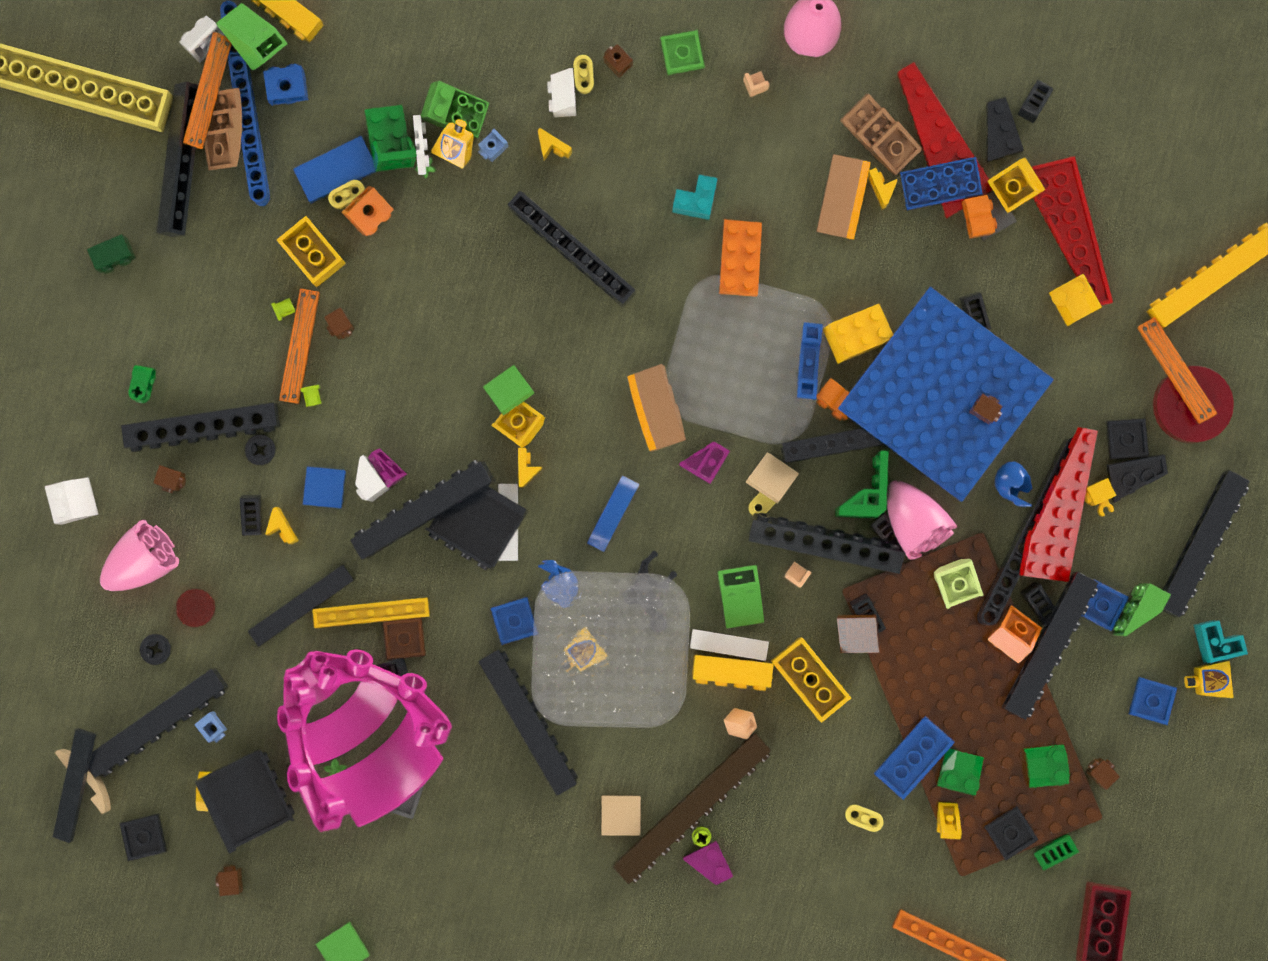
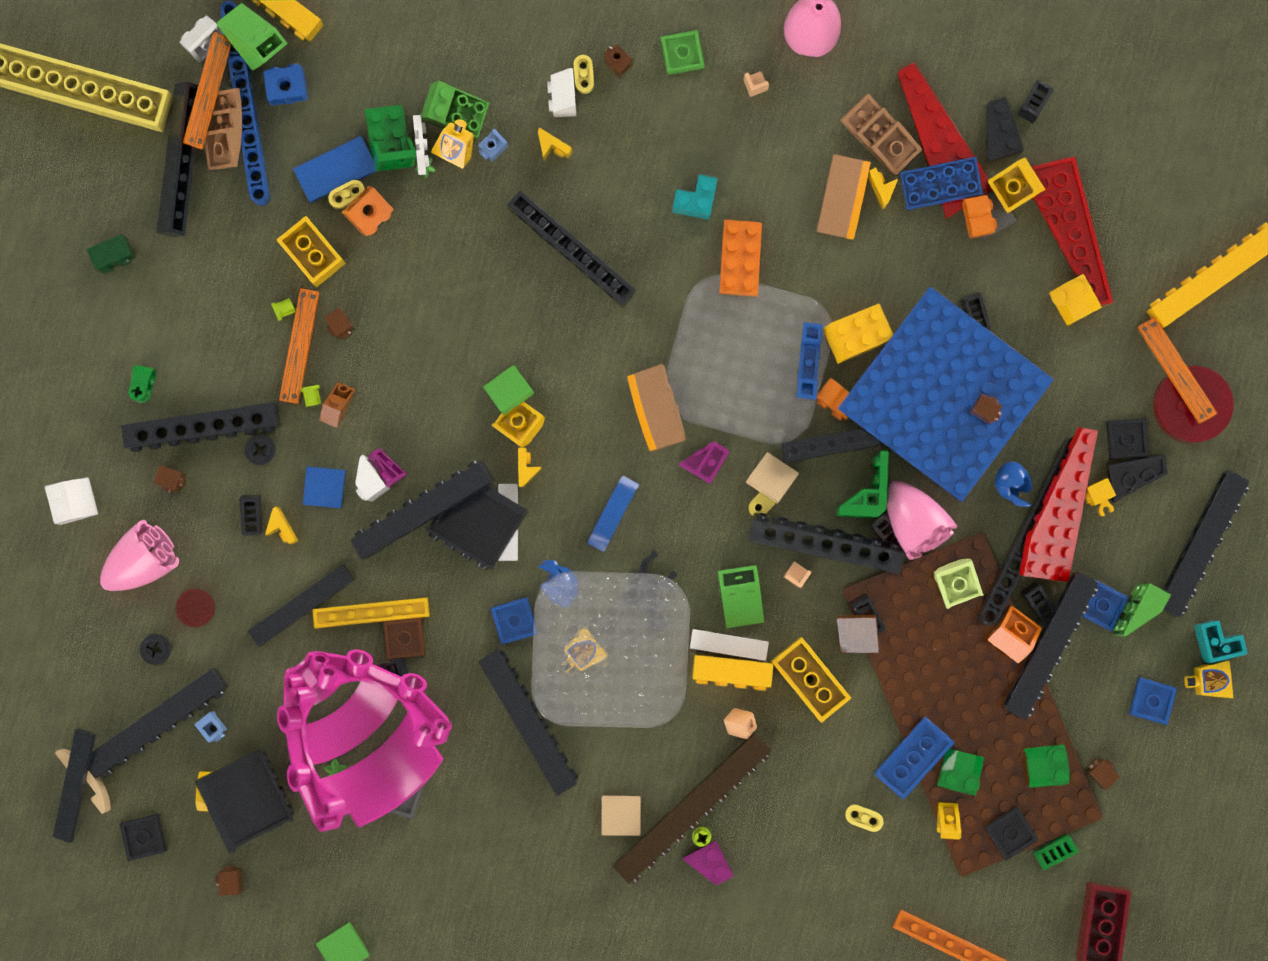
(336, 404): none -> dark orange slope

